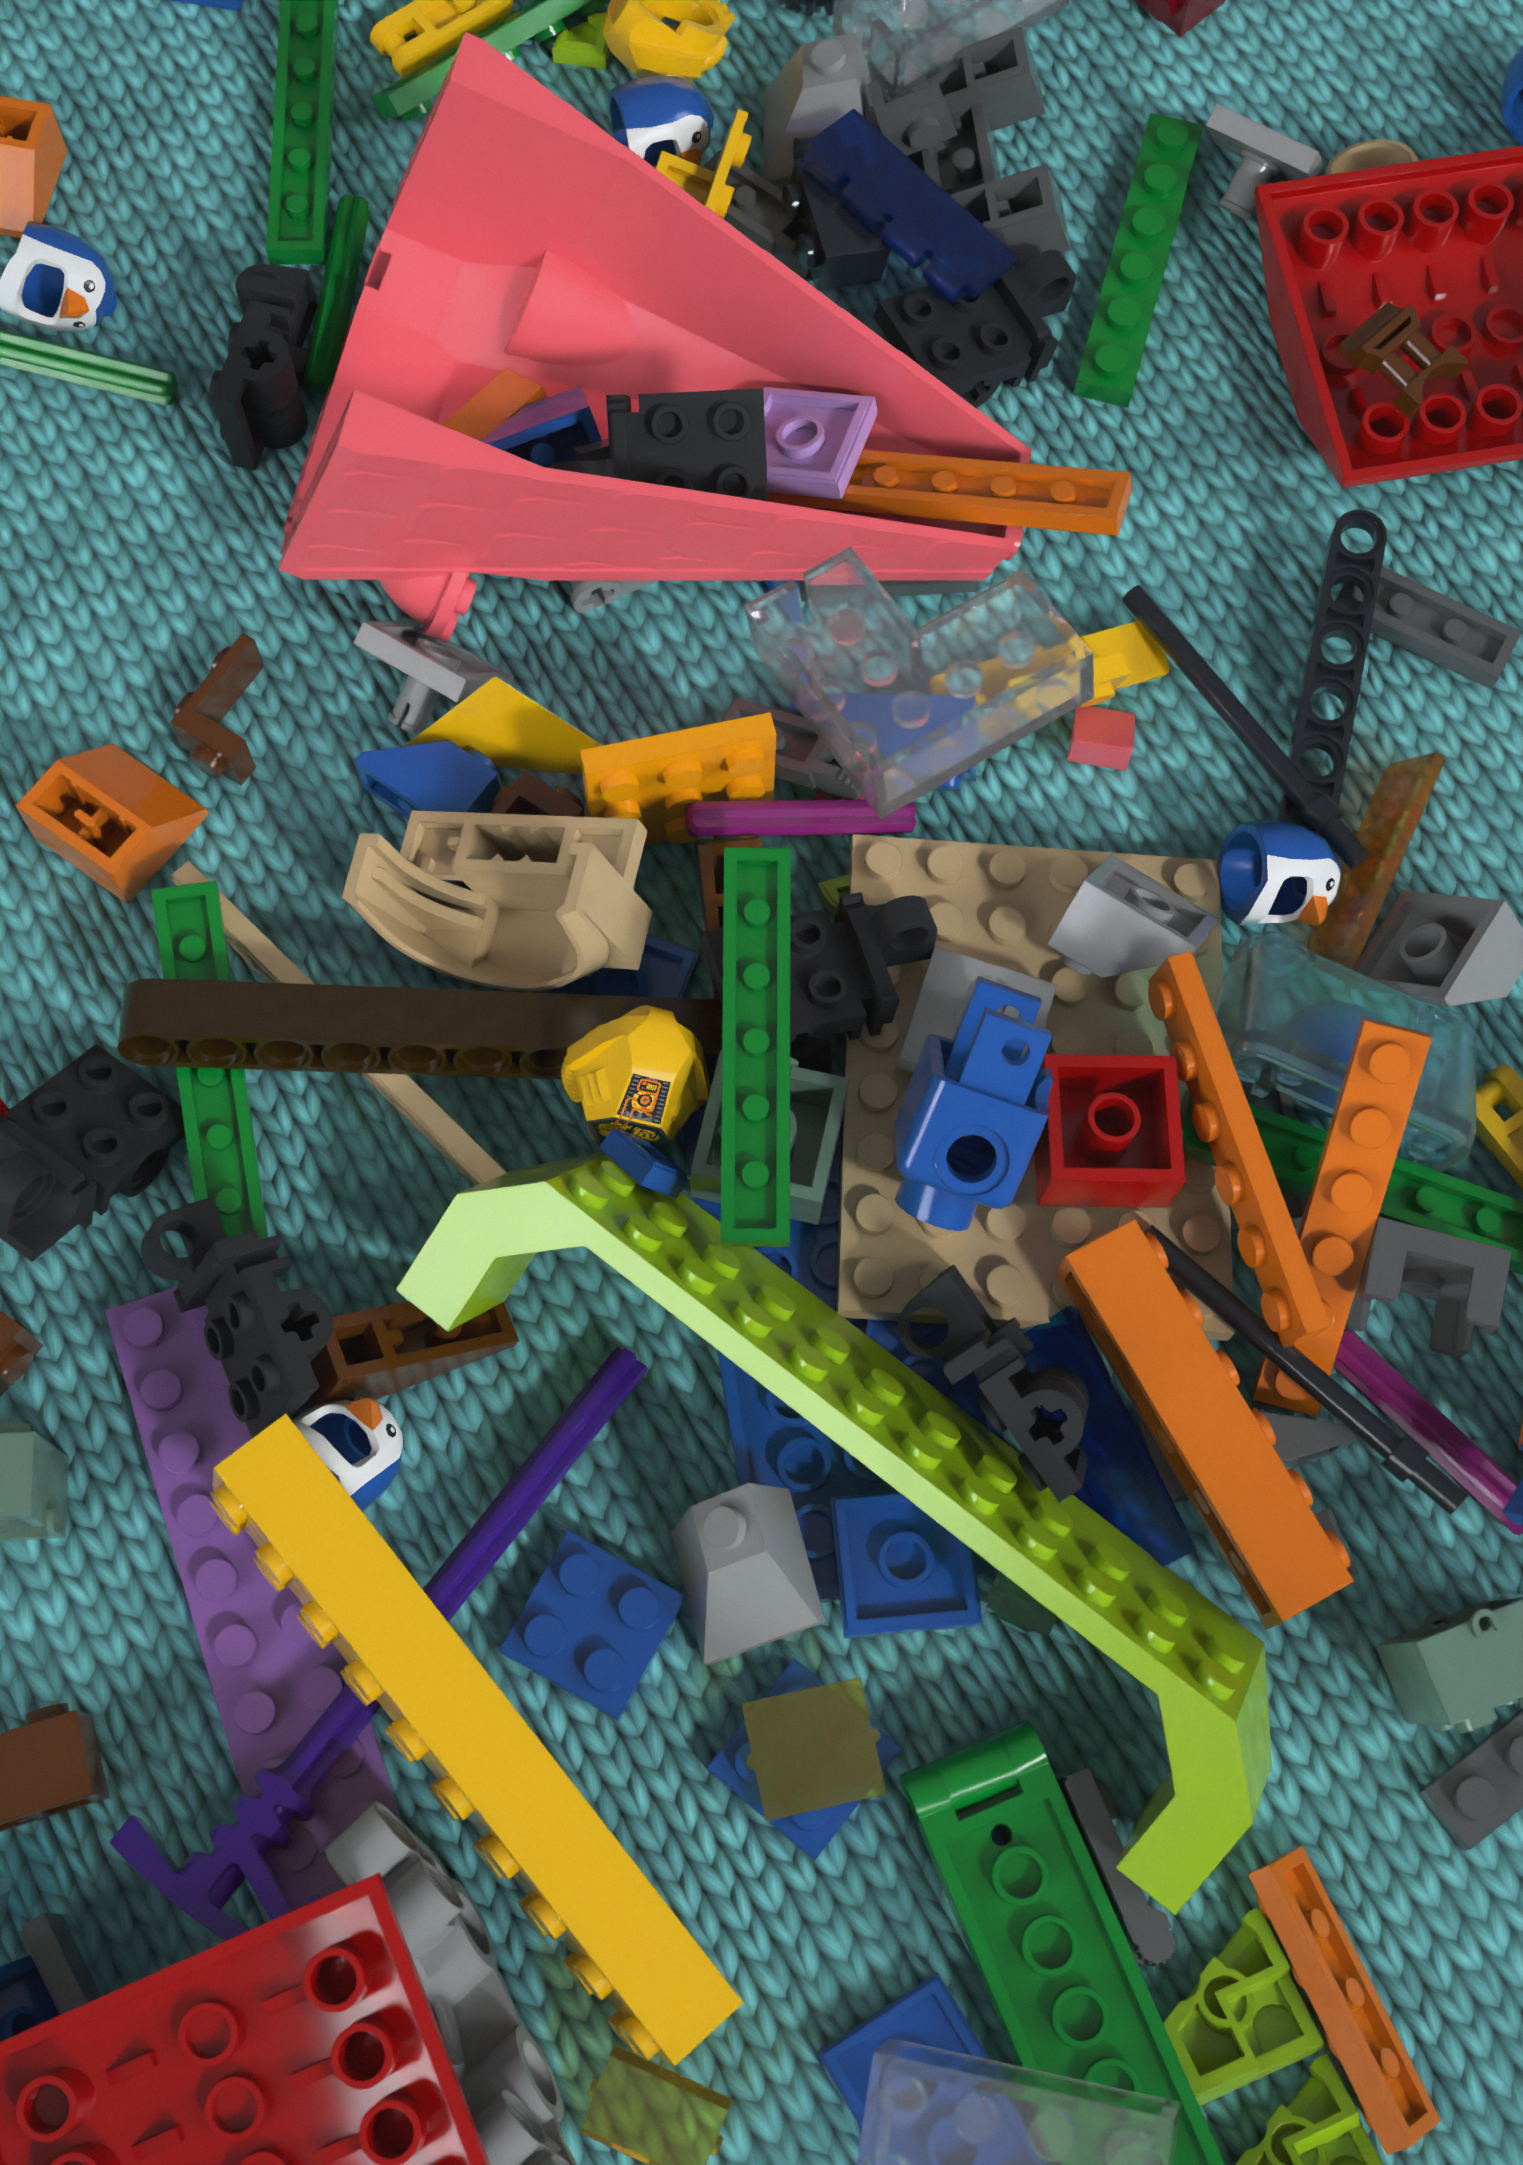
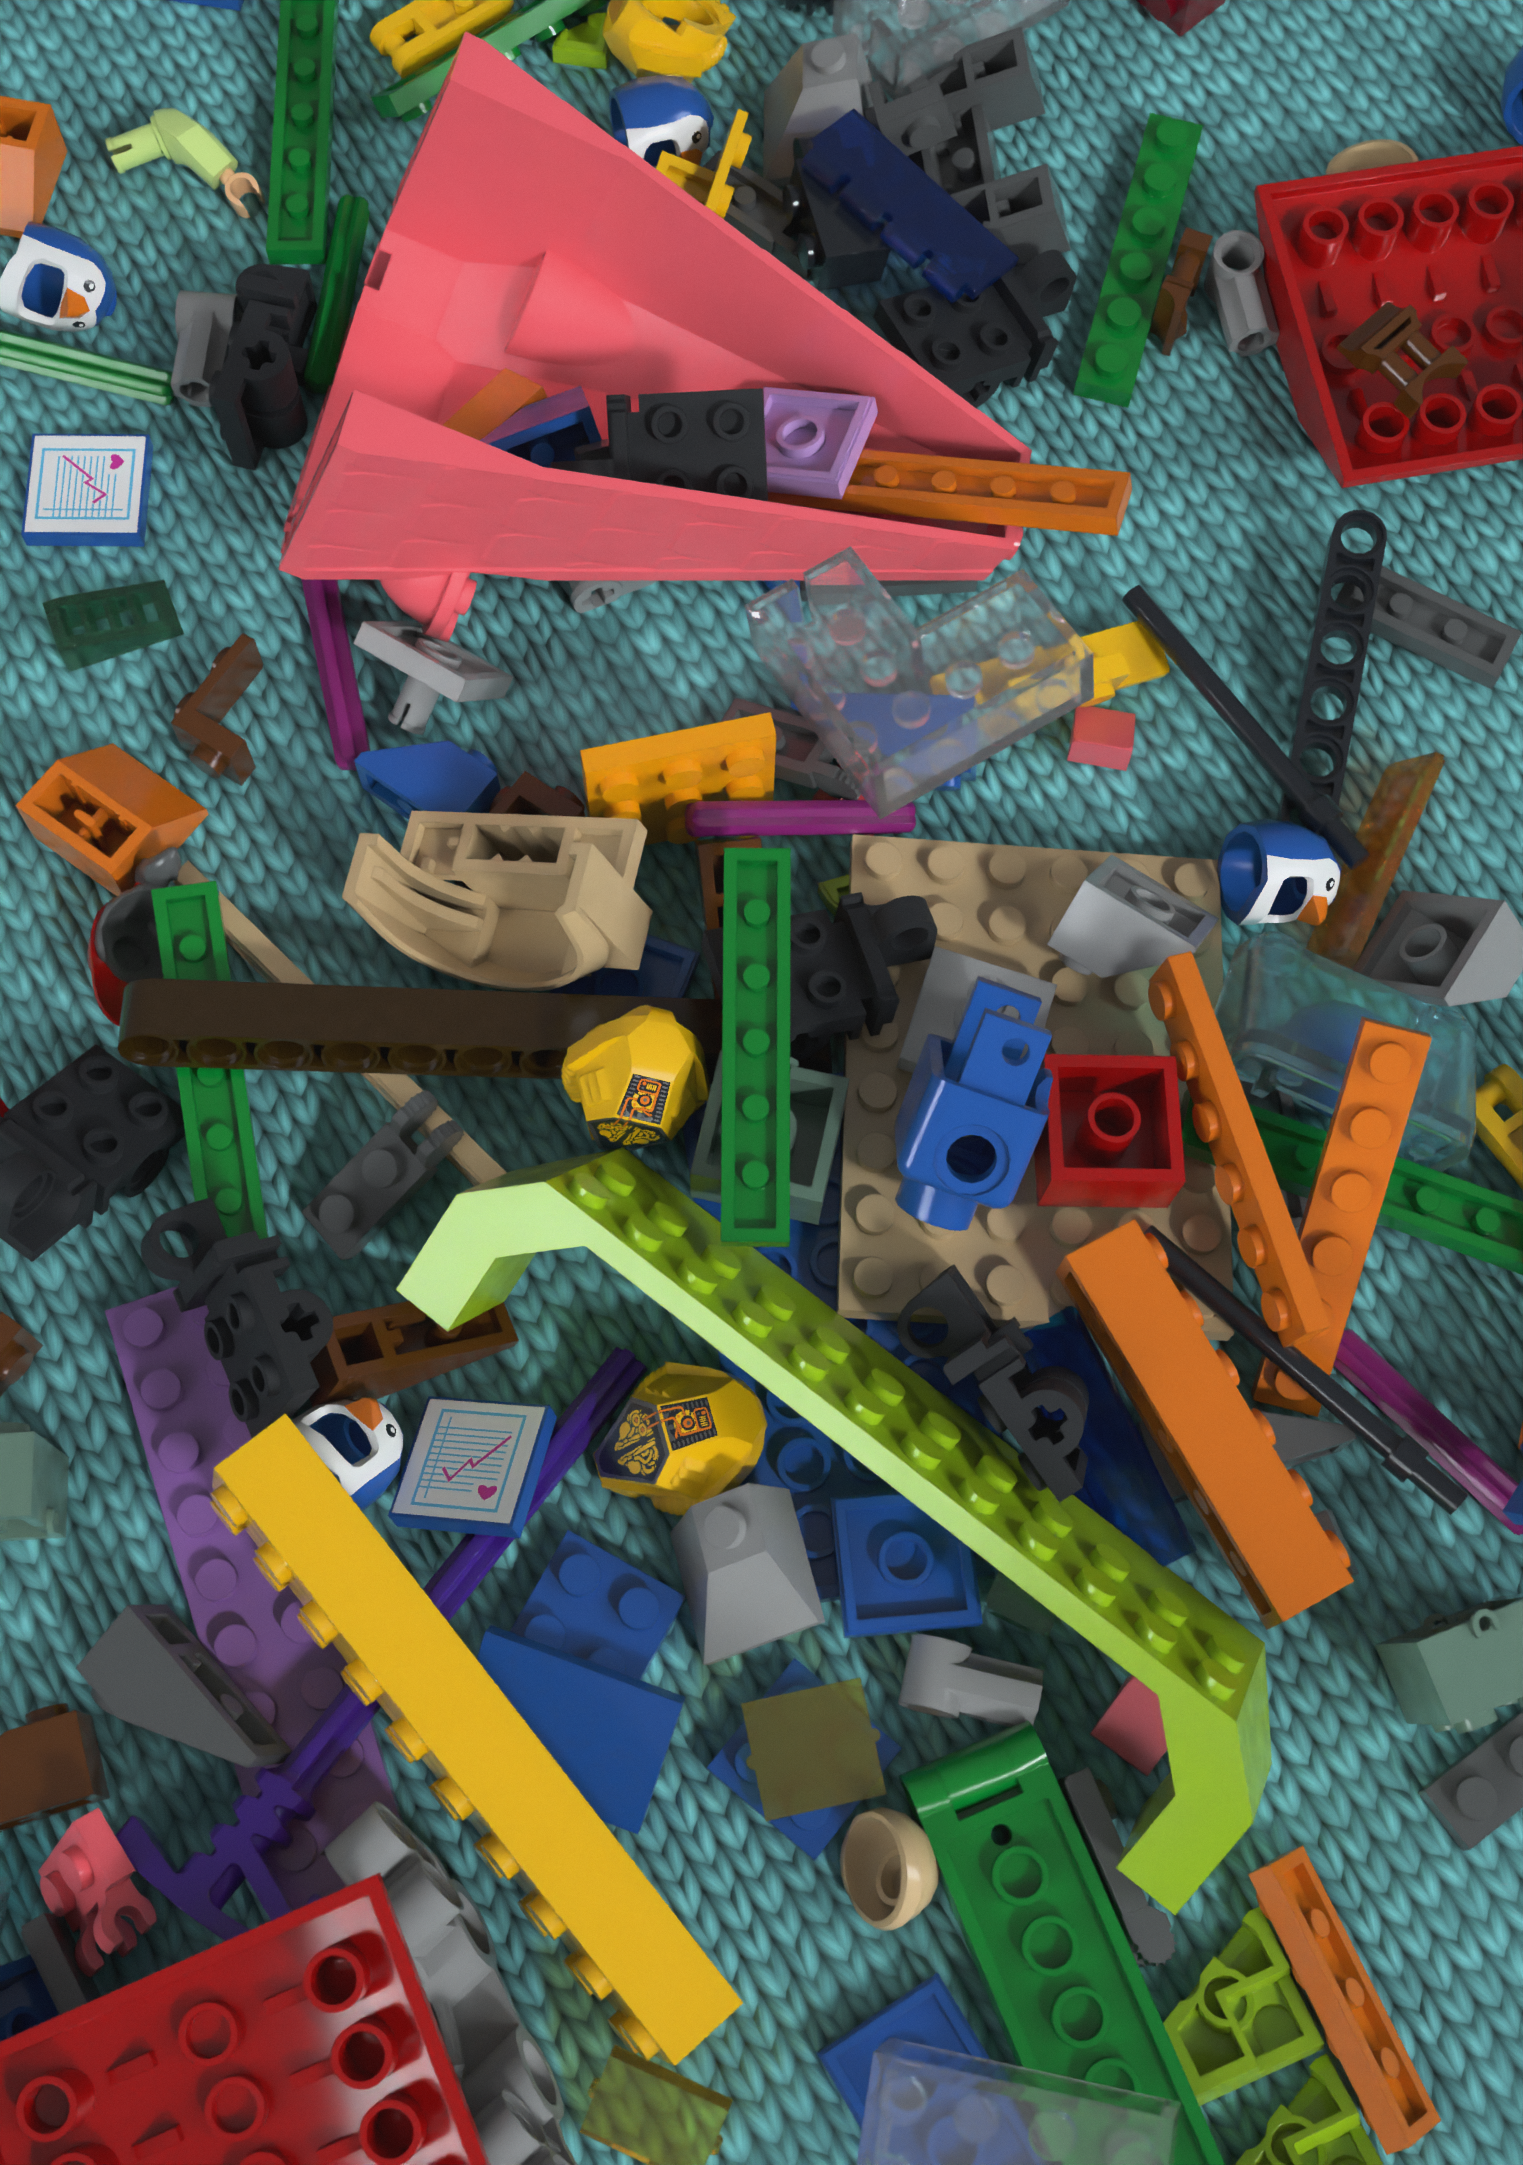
(87, 490): none -> white tile
(87, 608): none -> clear green slope
(92, 1886): none -> coral plate
(125, 936): none -> dark grey hair
(168, 1683): none -> dark grey slope
(188, 144): none -> yellowish green arm
(203, 333): none -> light grey piece
(336, 671): none -> magenta axle
(381, 1178): none -> dark grey hinge
(473, 1466): none -> white tile
(510, 731): yellow sticker -> none
(591, 1719): none -> blue tile
(645, 1163): blue tile -> none
(683, 1438): none -> yellow helmet
(888, 1867): none -> tan piece
(952, 1681): none -> light grey piece
(1133, 1726): none -> coral slope
(1170, 312): none -> reddish brown piece
(1241, 293): none -> light grey piece
(1262, 154): light grey tile -> none
(1456, 1272): dark grey panel -> none

